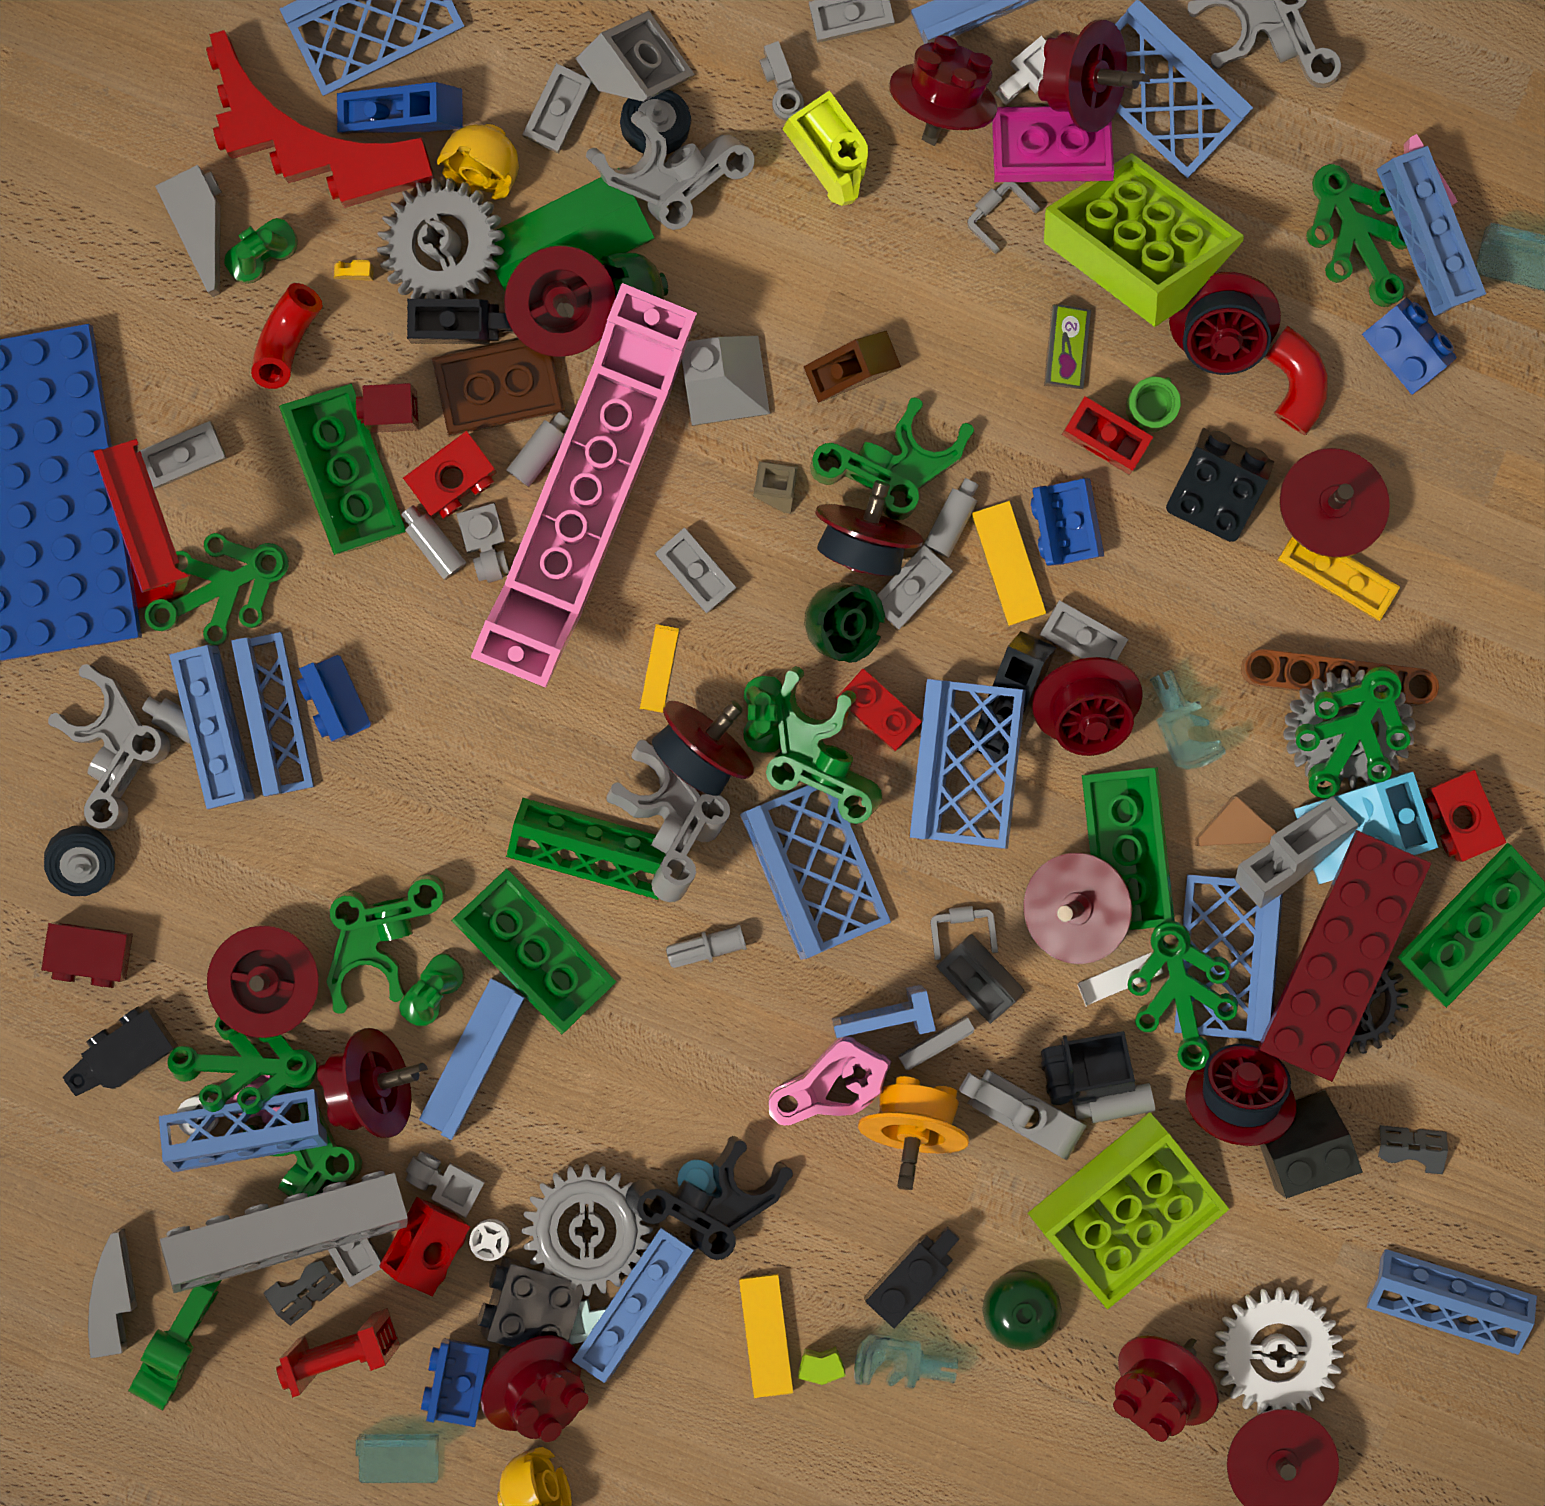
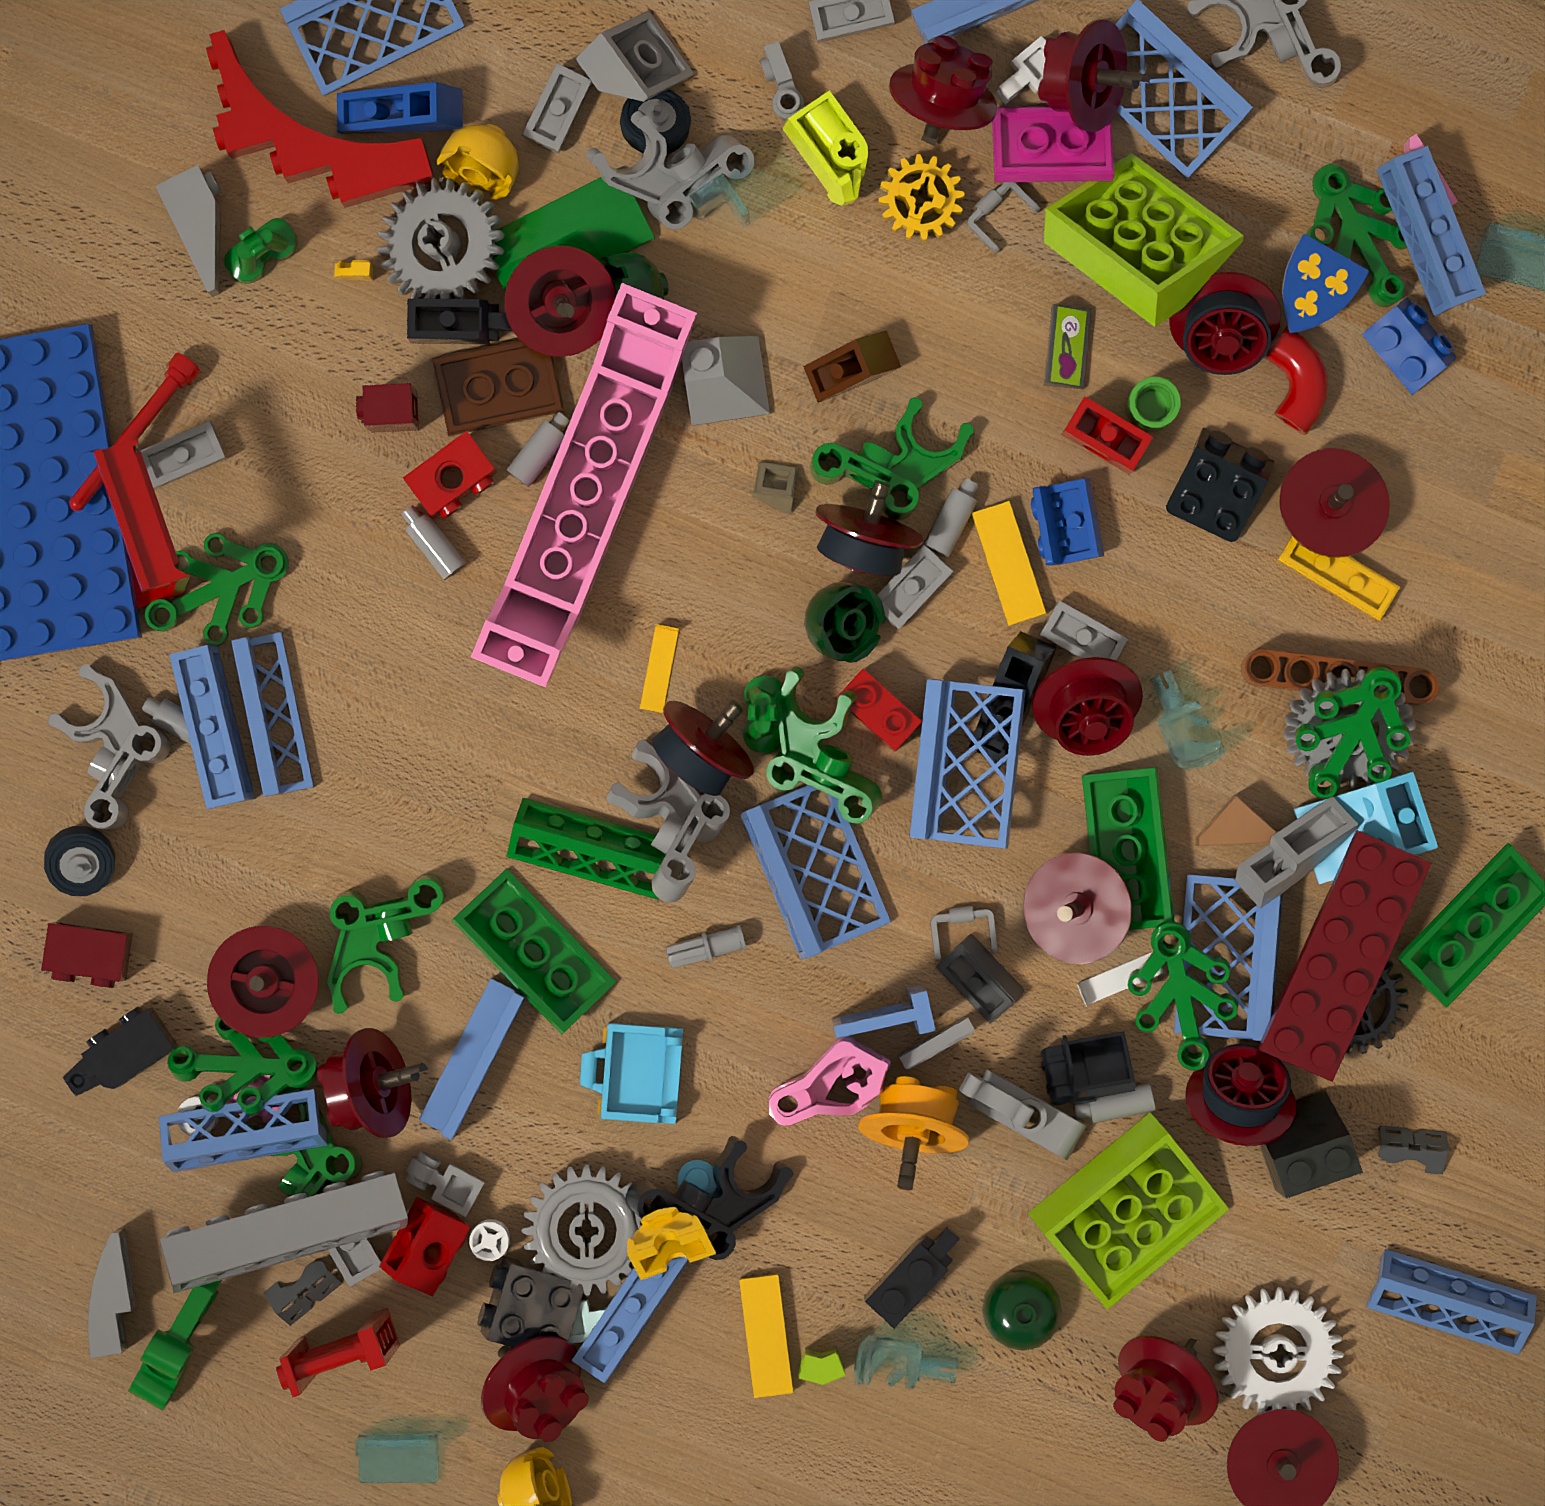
(179, 373): none -> red piece
(282, 335): red cylinder -> none
(335, 699): blue bracket -> none
(342, 470): green slope -> none
(422, 1001): green piece -> none
(457, 1382): blue bracket -> none
(482, 531): light grey plate -> none
(638, 1073): none -> medium azure piece
(664, 1237): none -> yellow cylinder
(695, 570): light grey plate -> none
(716, 194): none -> clear light blue panel
(903, 192): none -> yellow gear
(1317, 284): none -> blue shield
(1481, 833): red brick -> none

